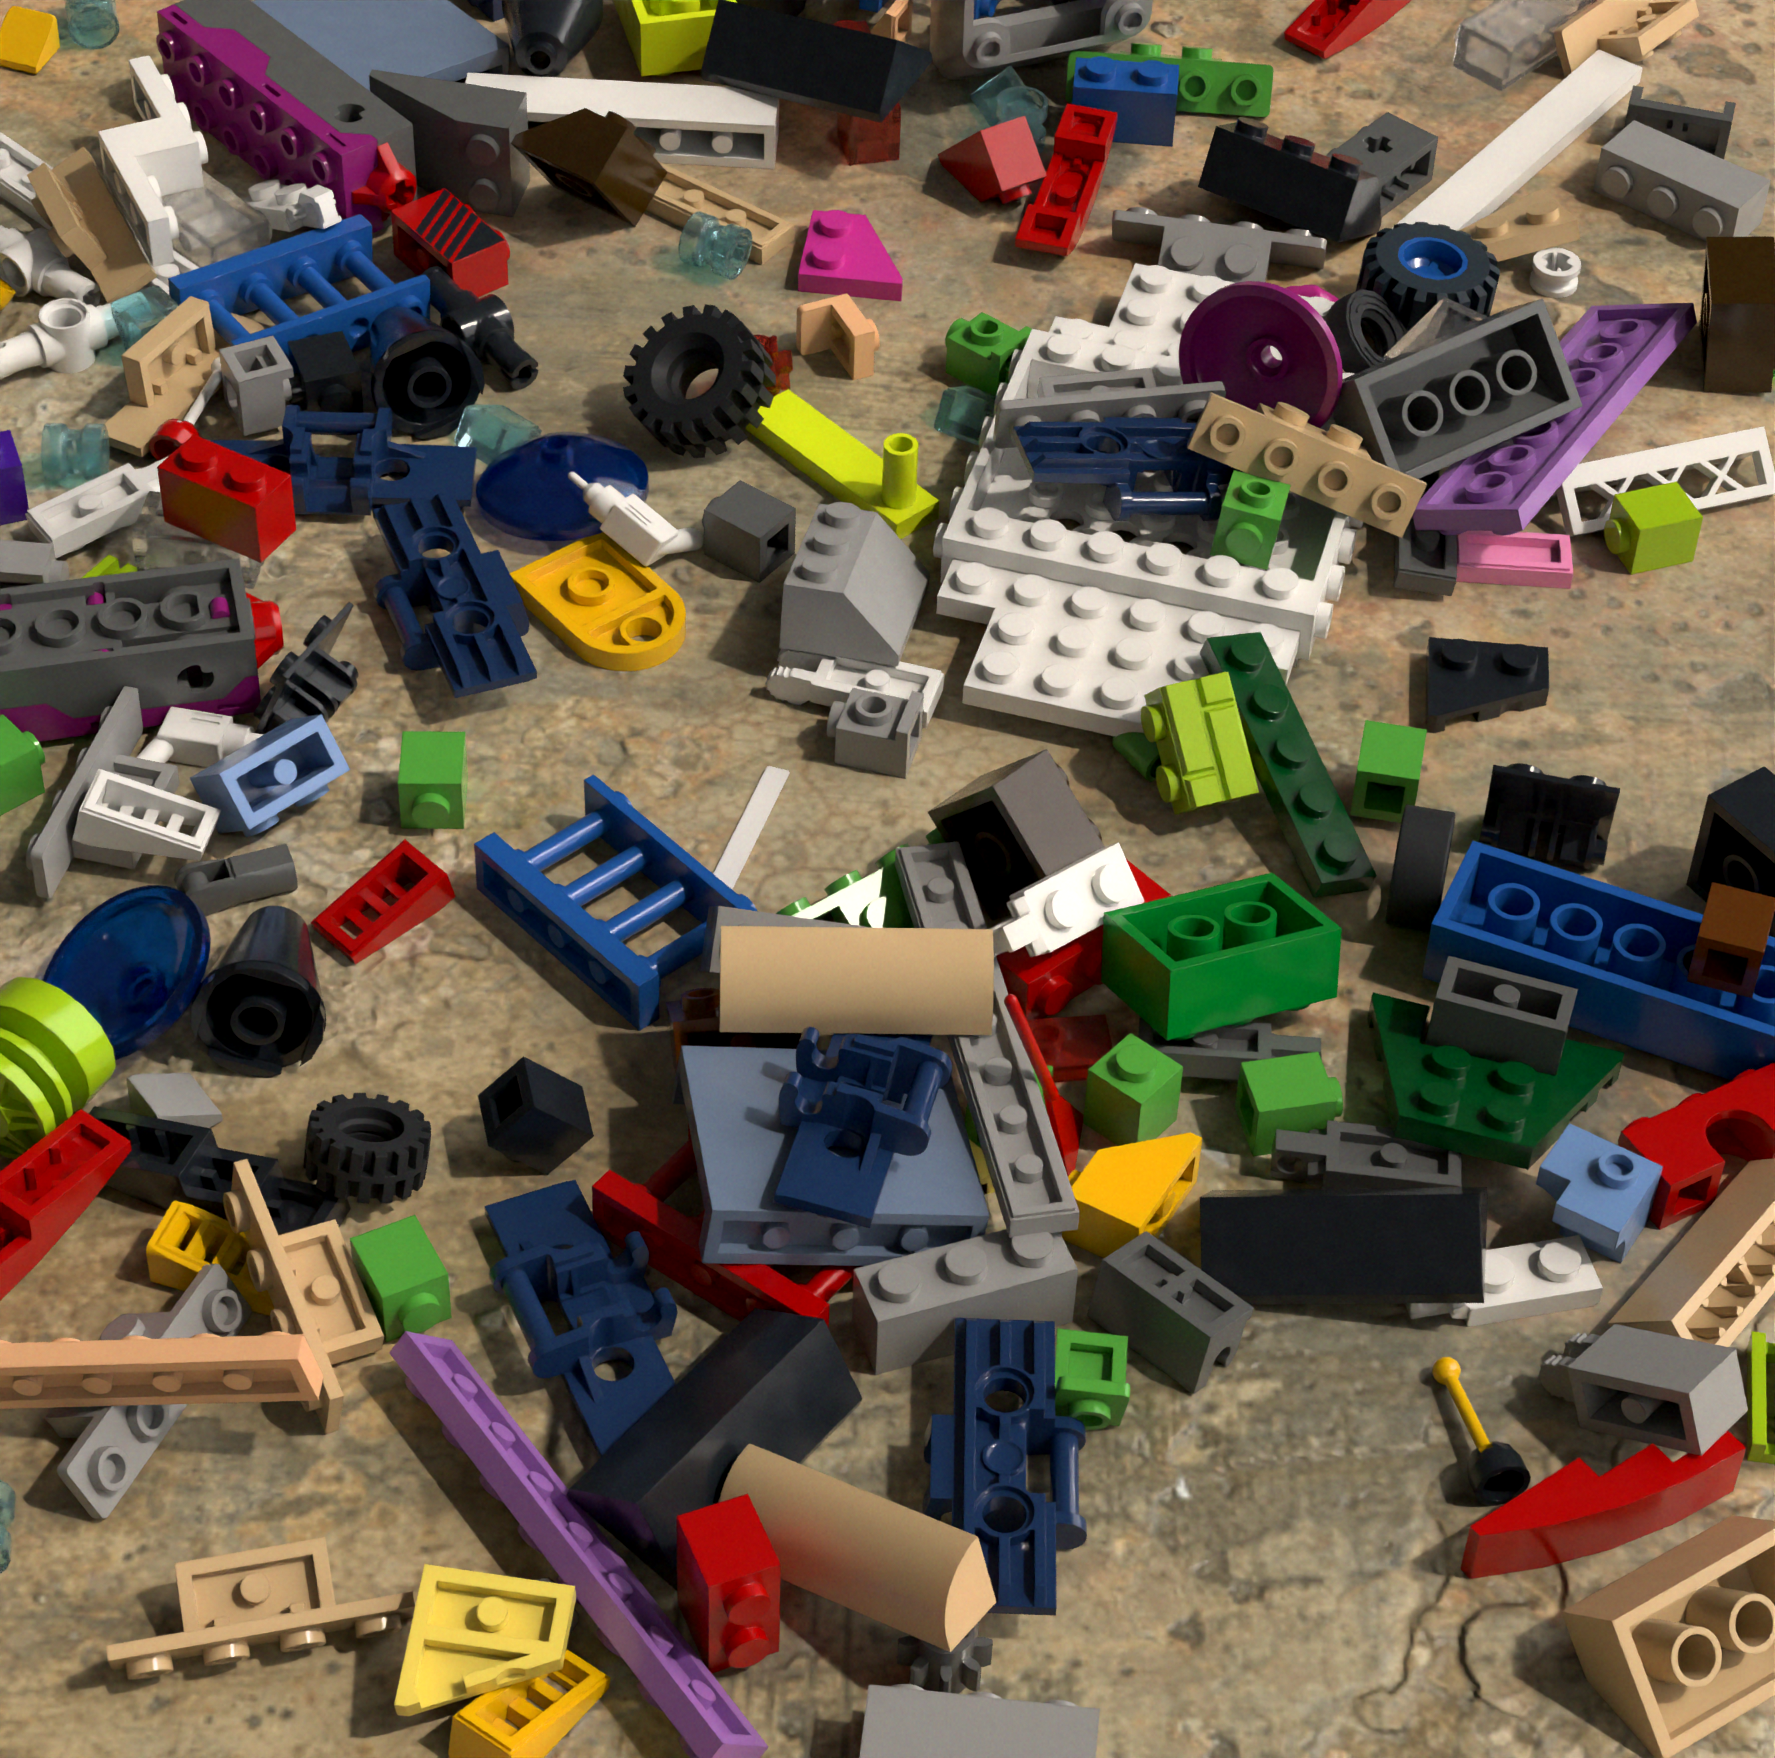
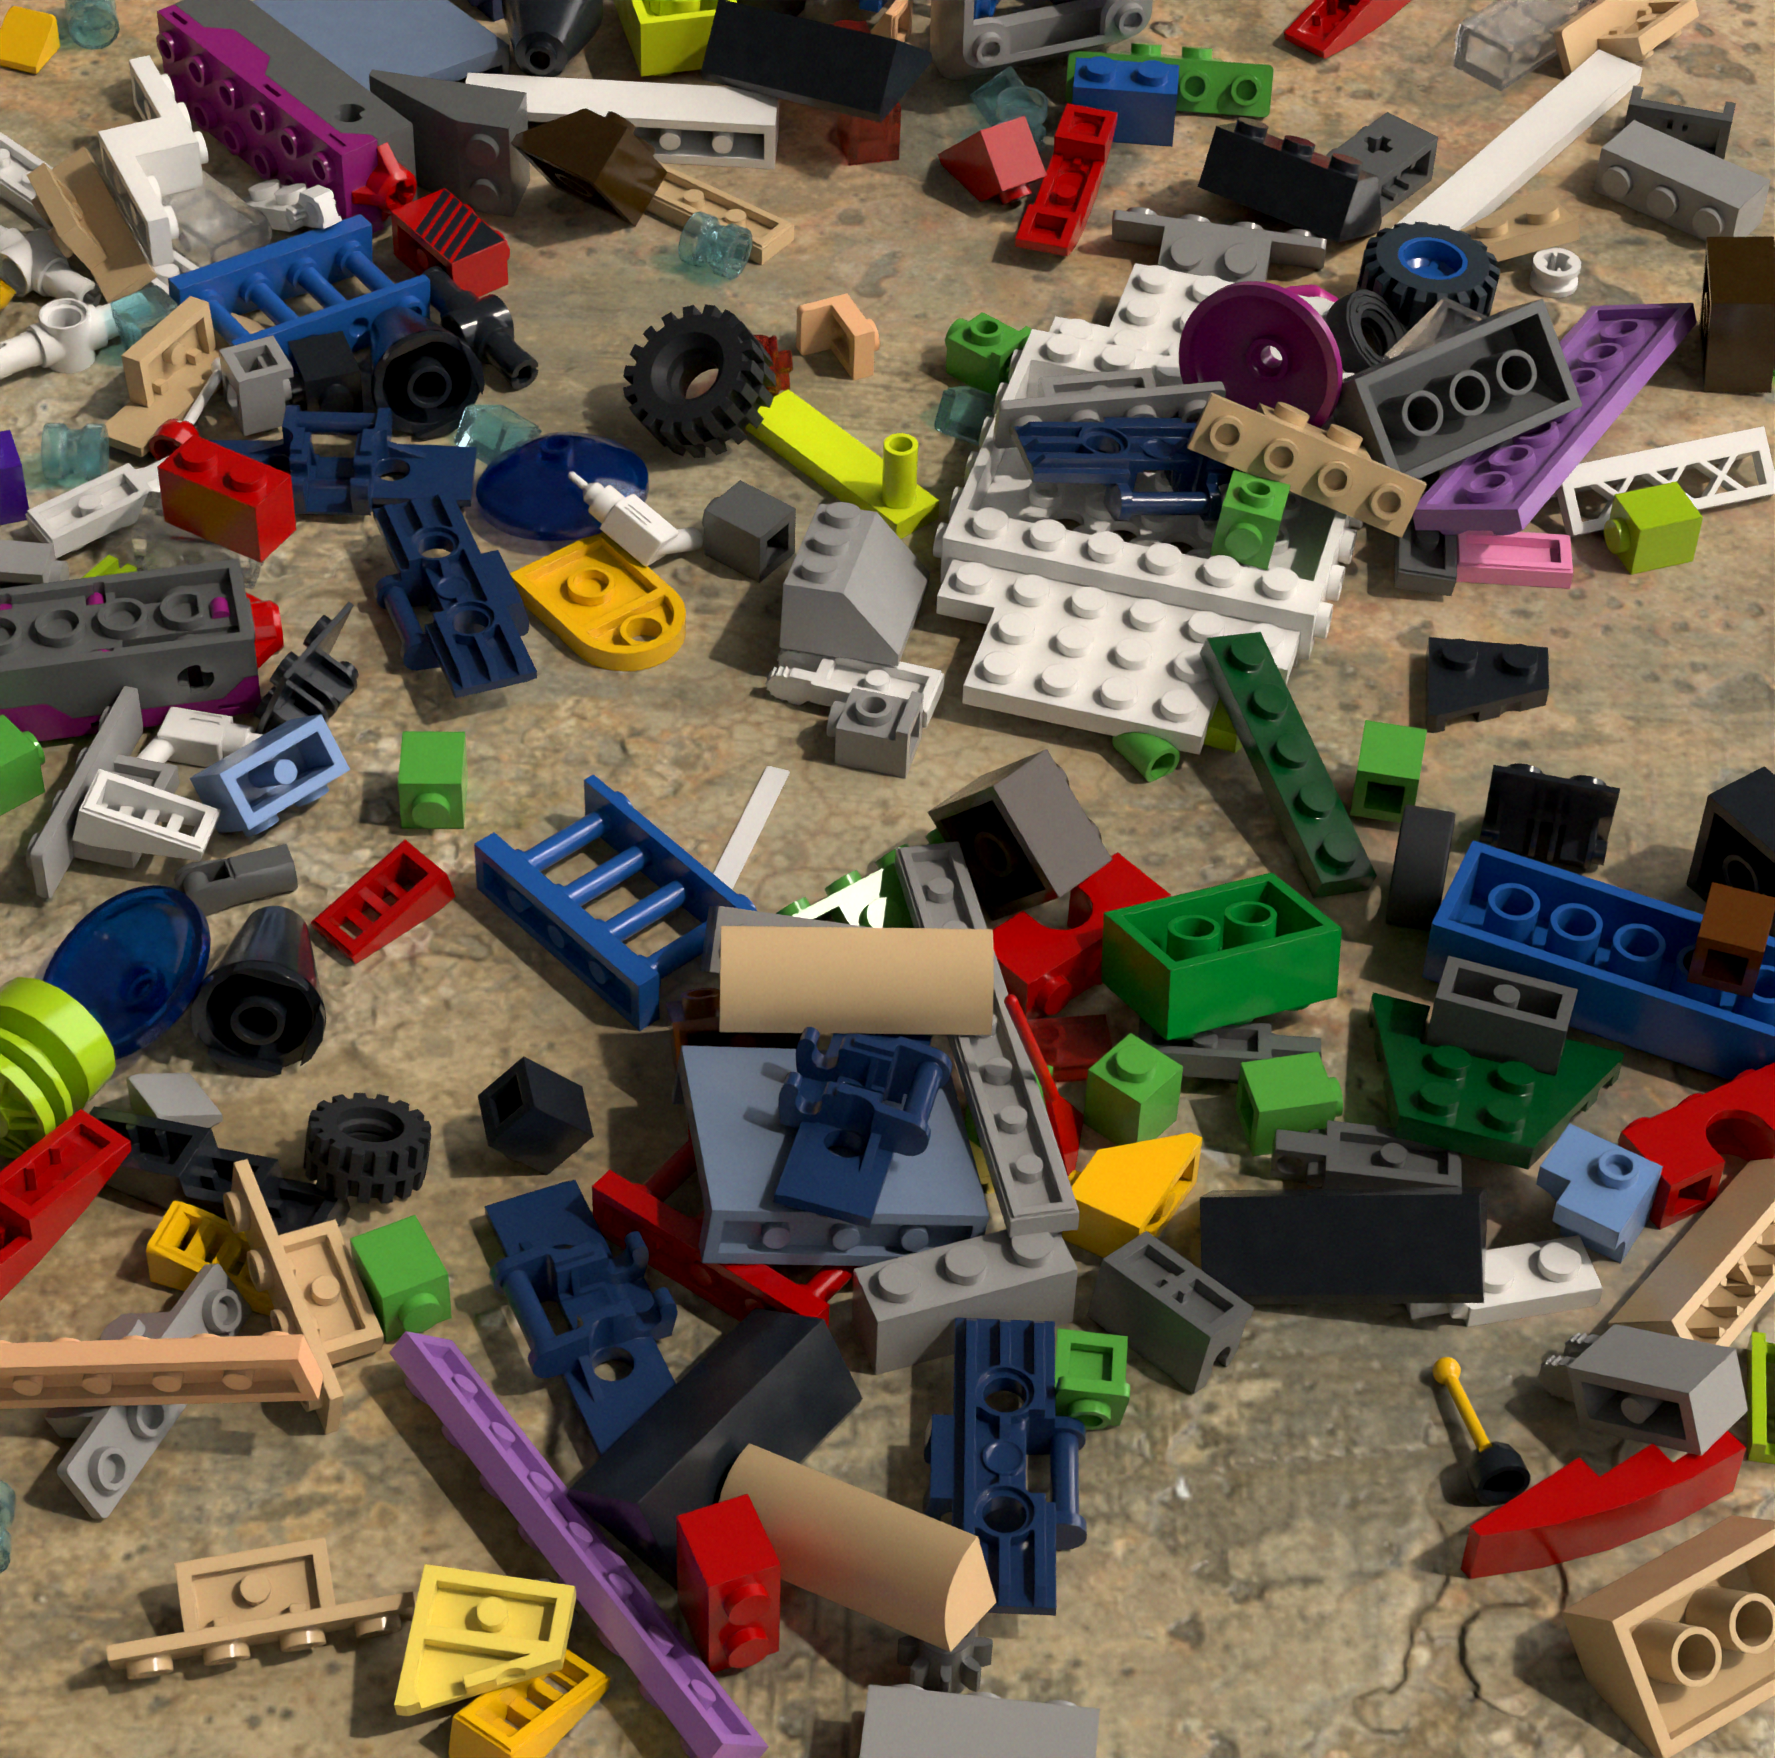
(847, 257): dark pink wing -> none
(1067, 903): white hinge -> none
(1198, 743): lime brick -> none

